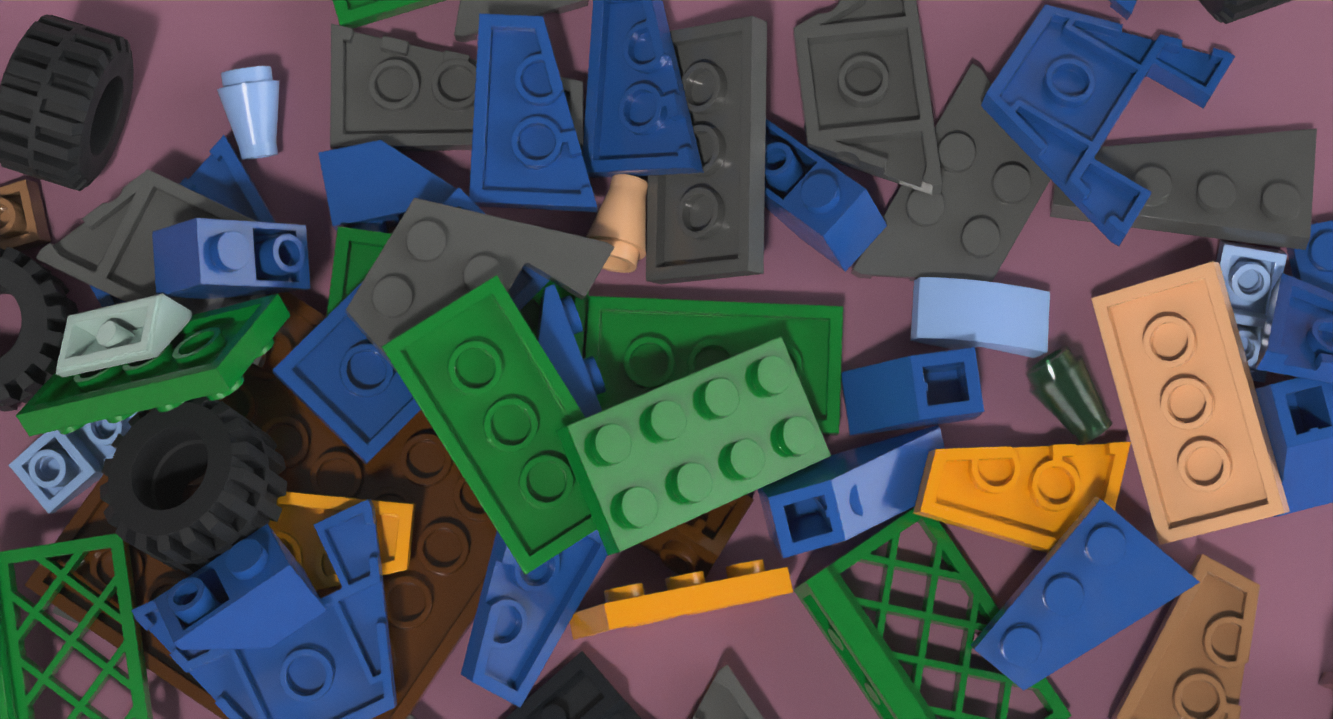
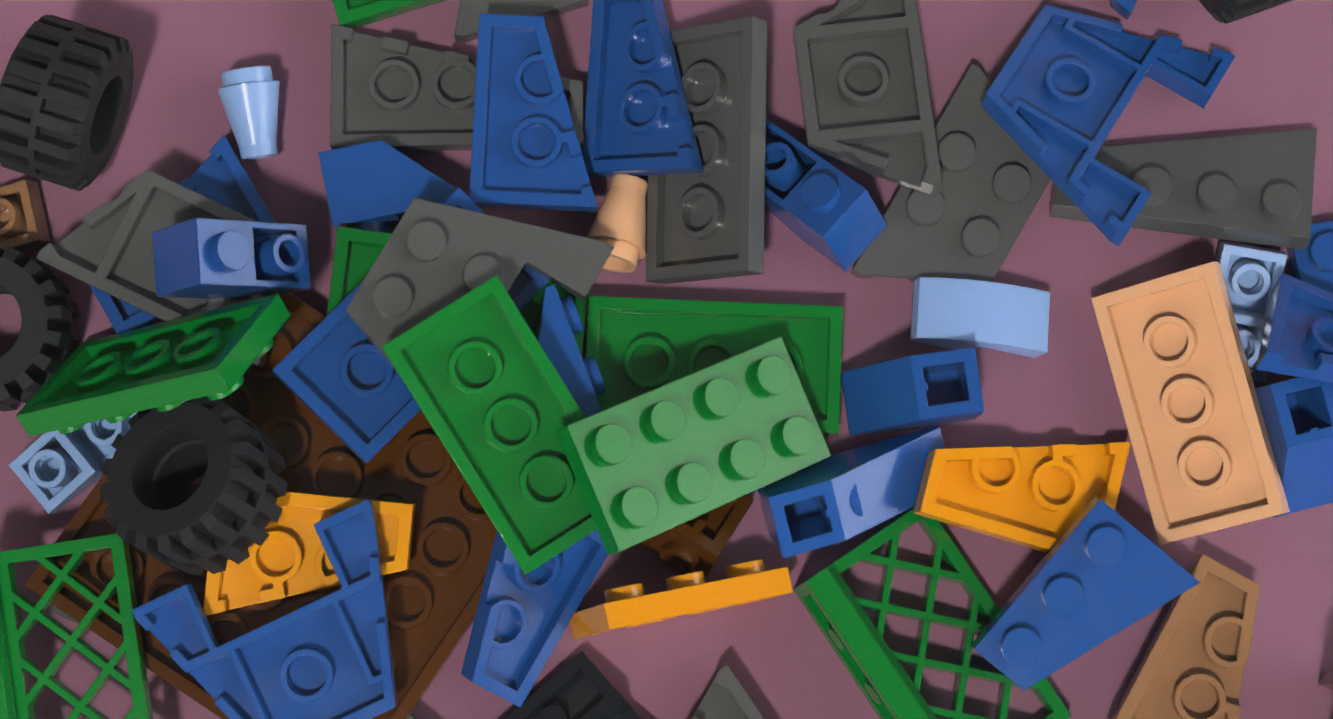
(120, 334): light aqua slope -> none
(241, 598): blue slope -> none
(1069, 394): clear green cone -> none

